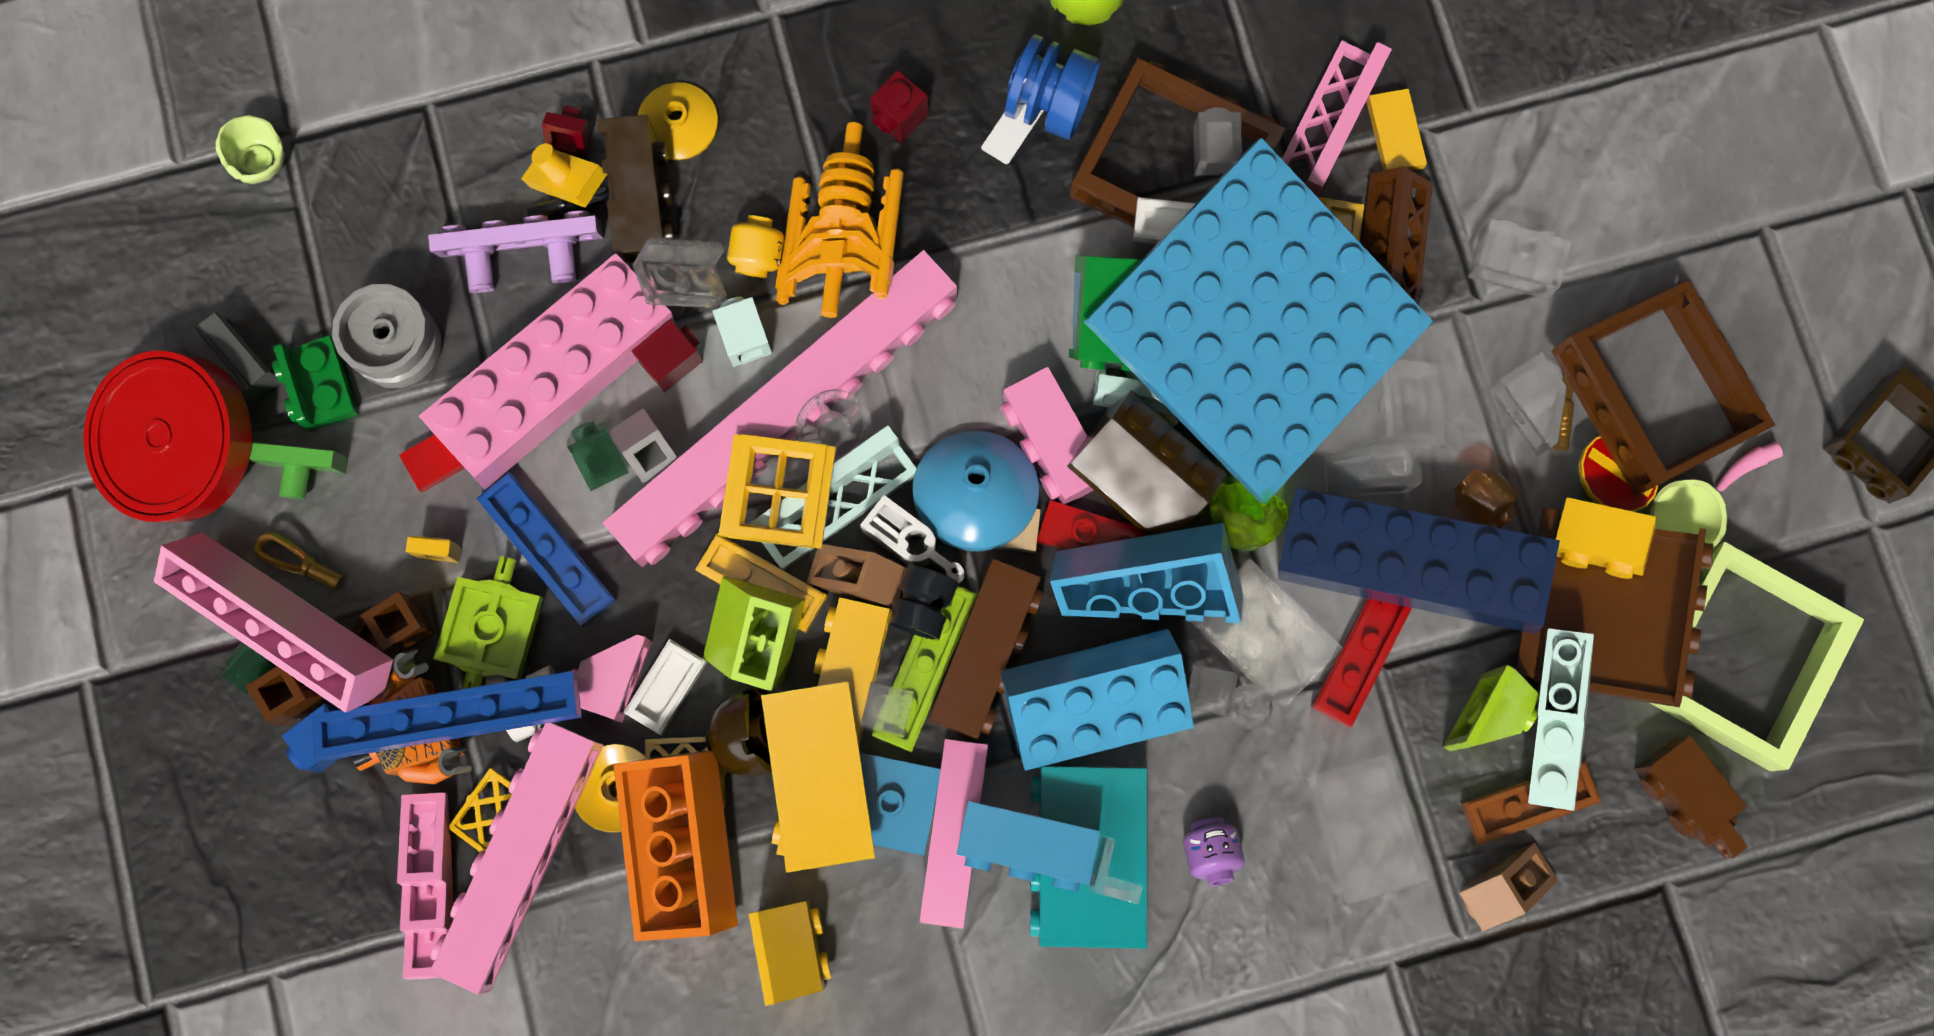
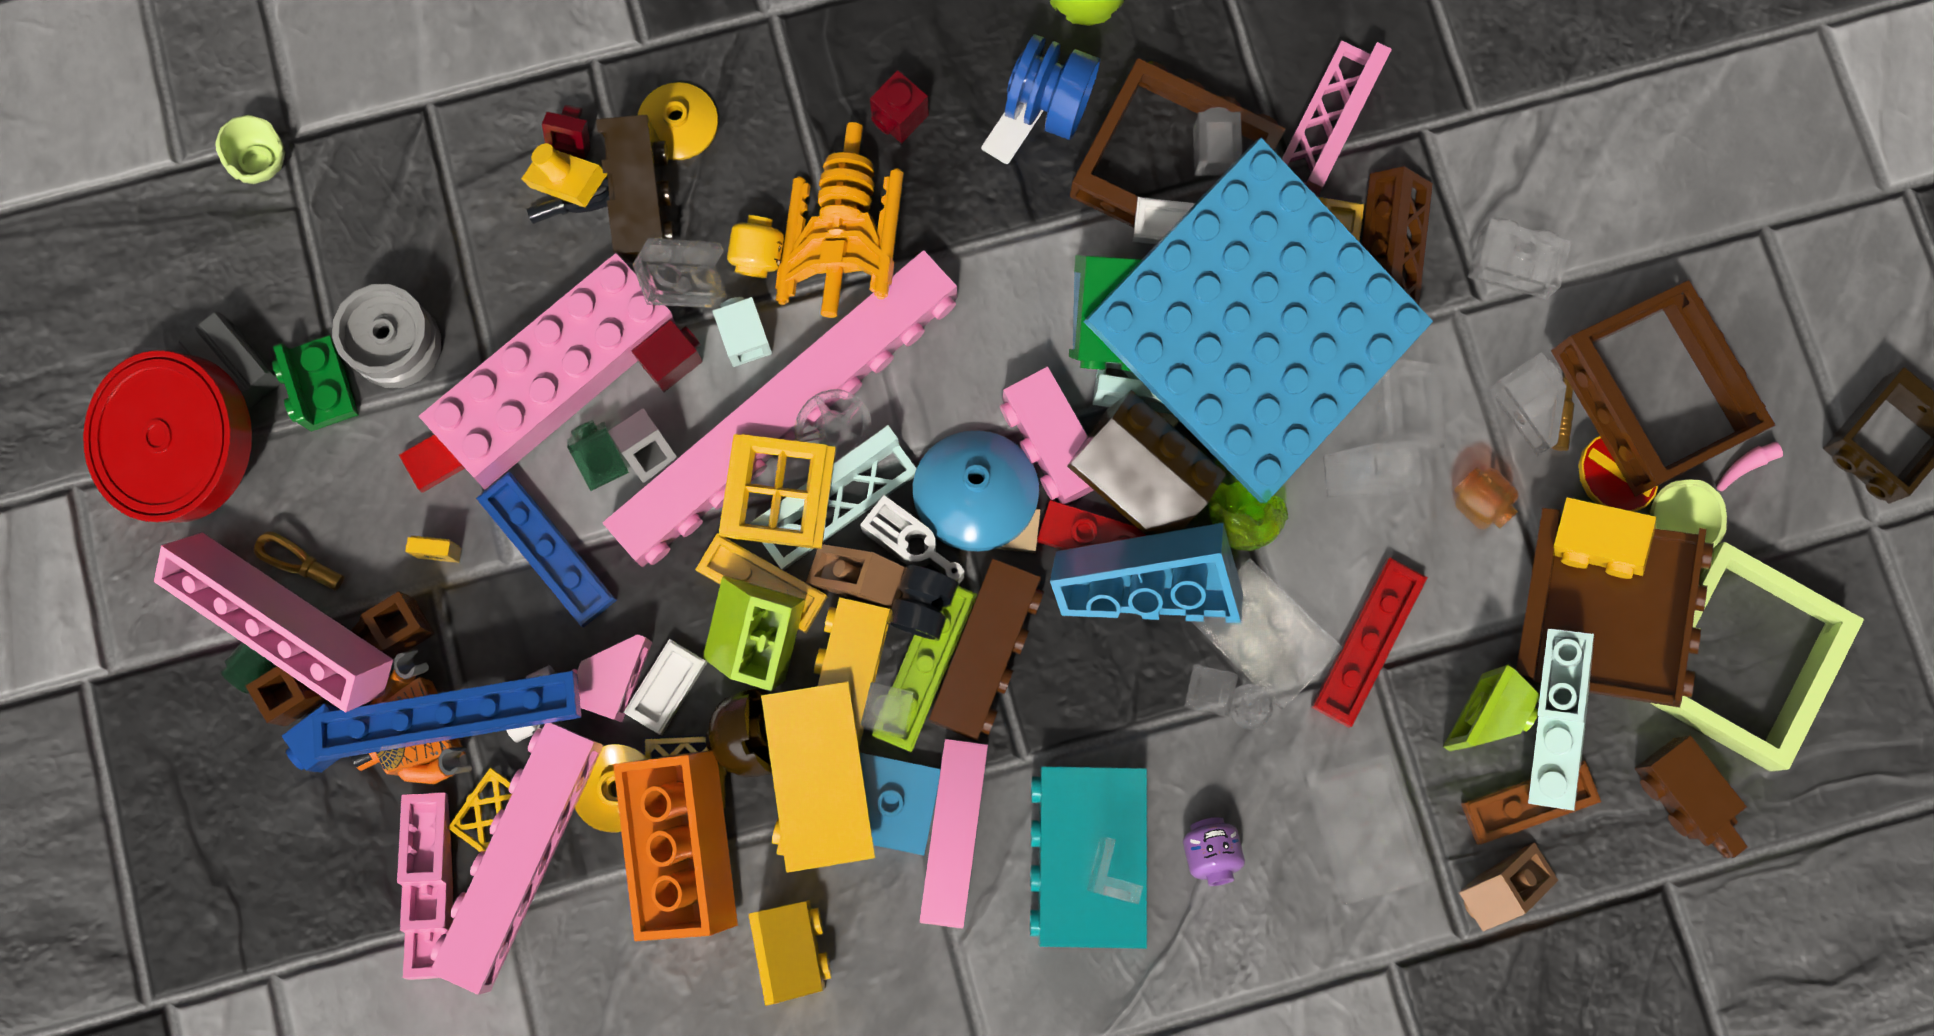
(297, 465): bright green tile -> none
(488, 627): lime plate -> none
(498, 236): lavender plate -> none
(1028, 845): dark azure brick -> none
(1097, 699): dark azure brick -> none
(1396, 130): yellow tile -> none
(1419, 560): dark blue brick -> none

